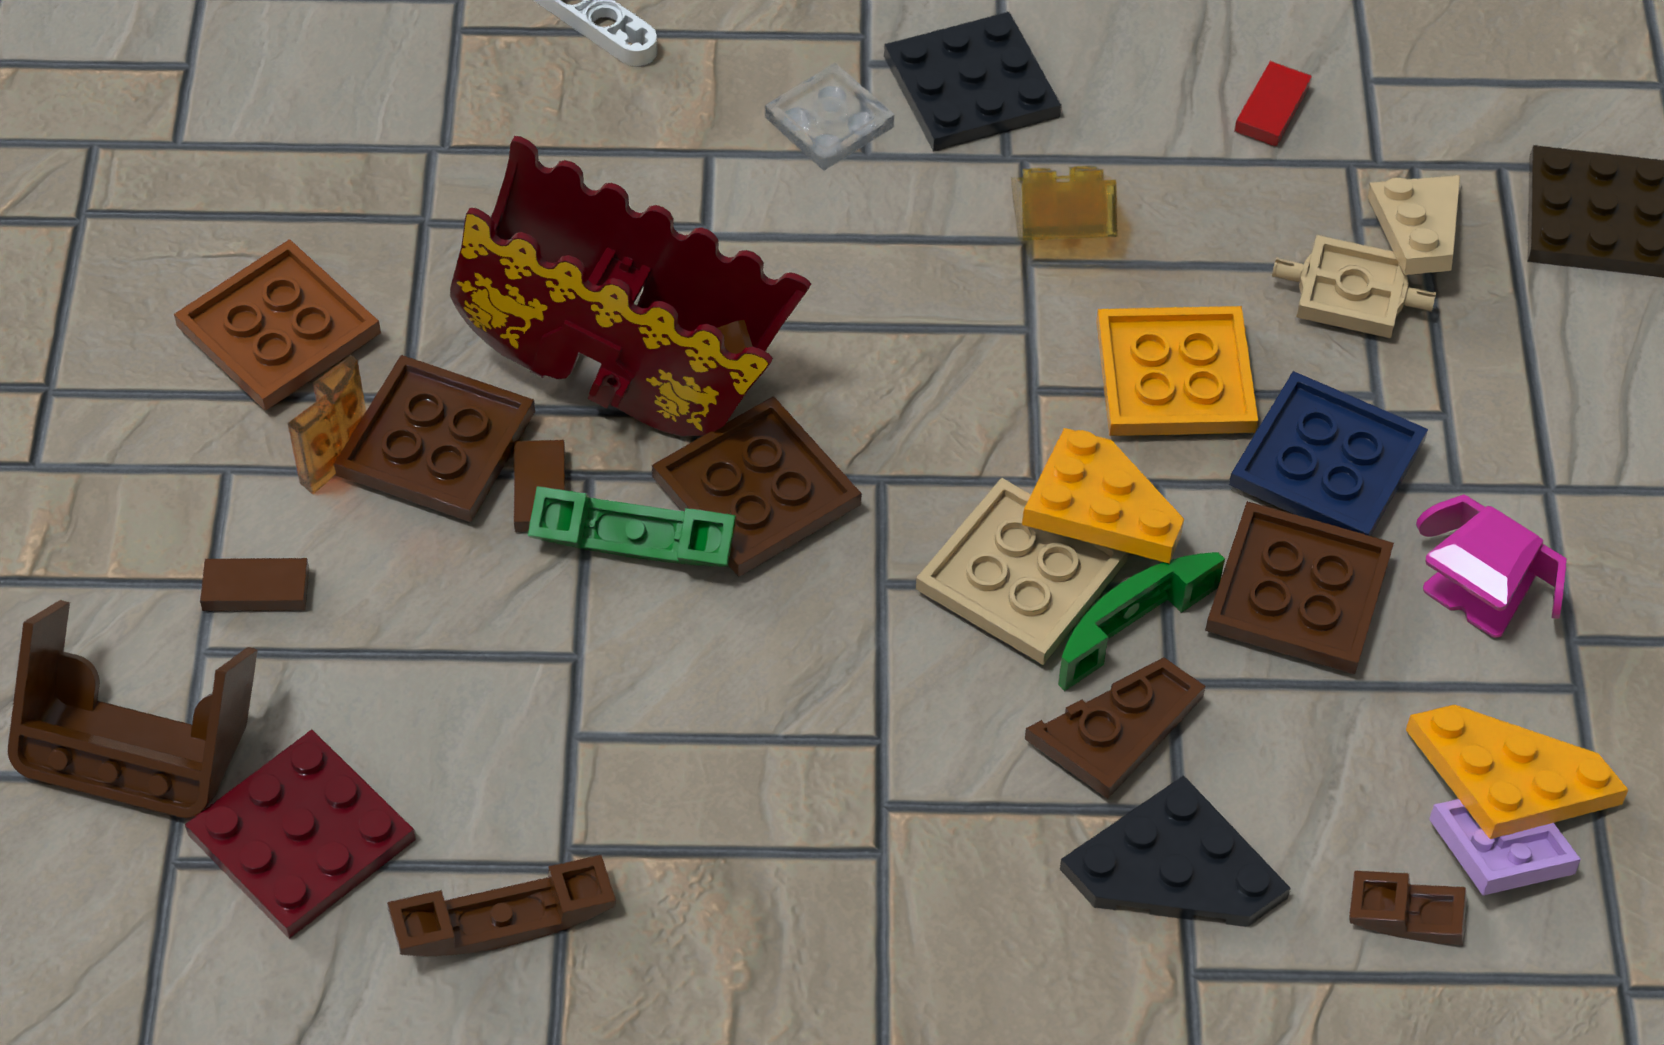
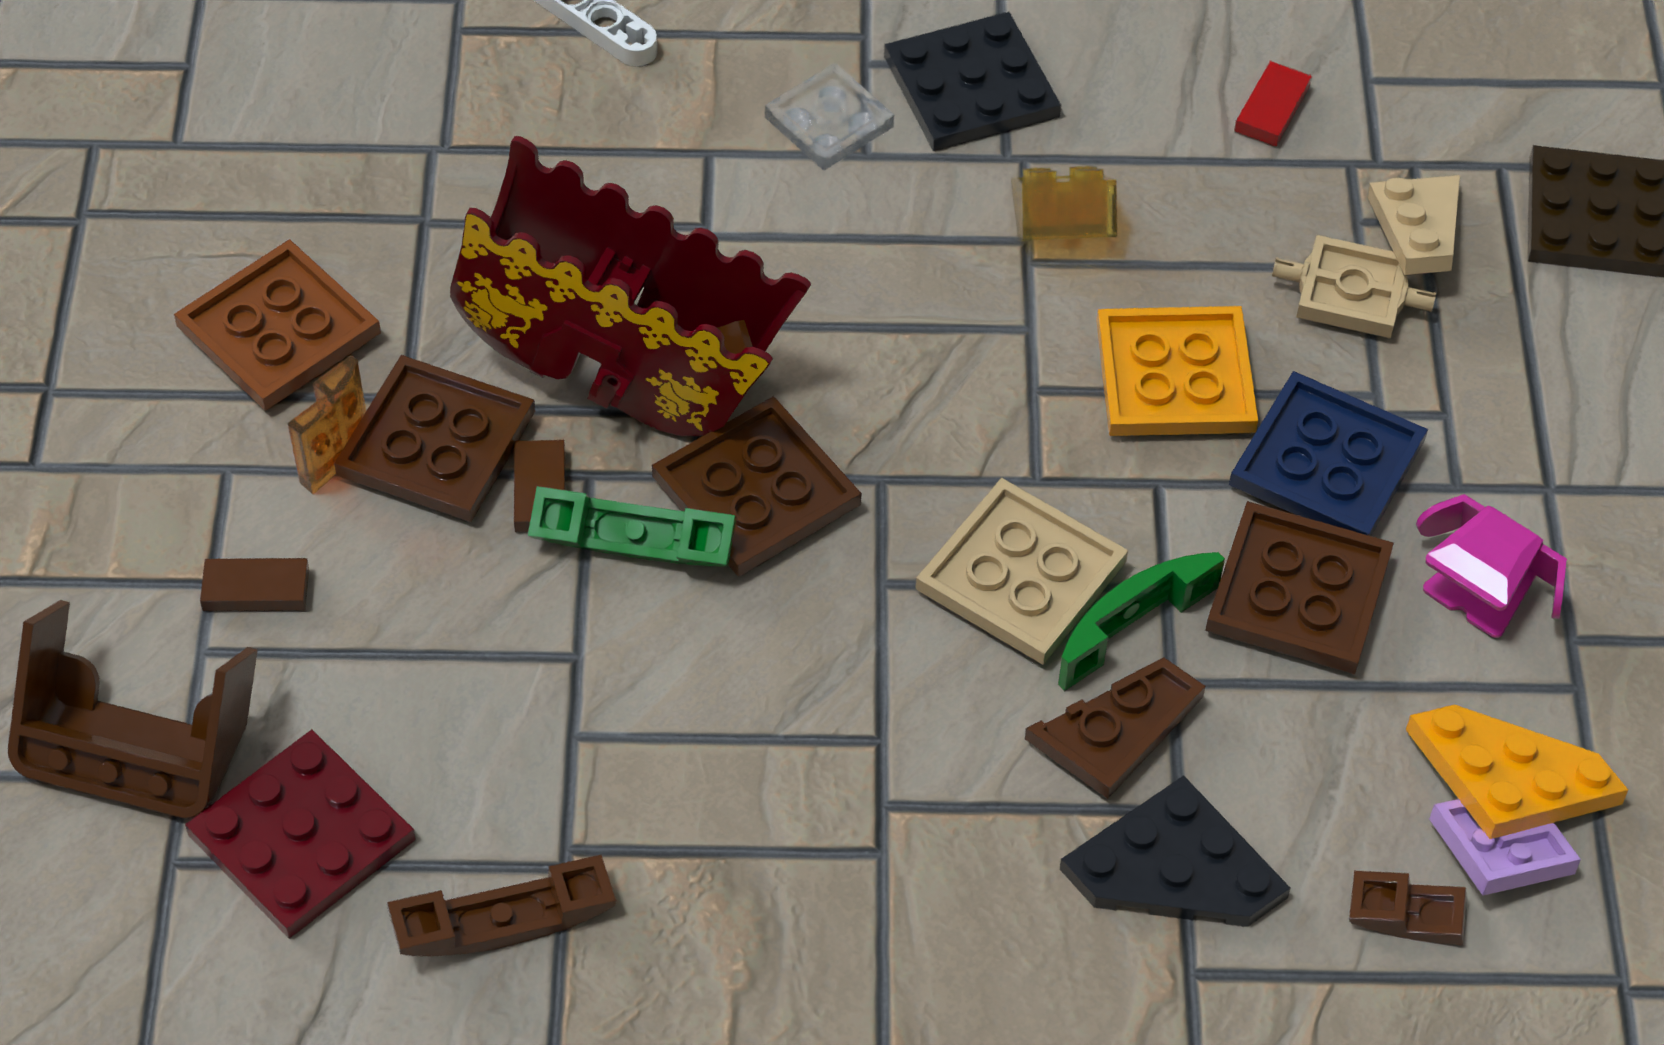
(1102, 499): light orange plate -> none

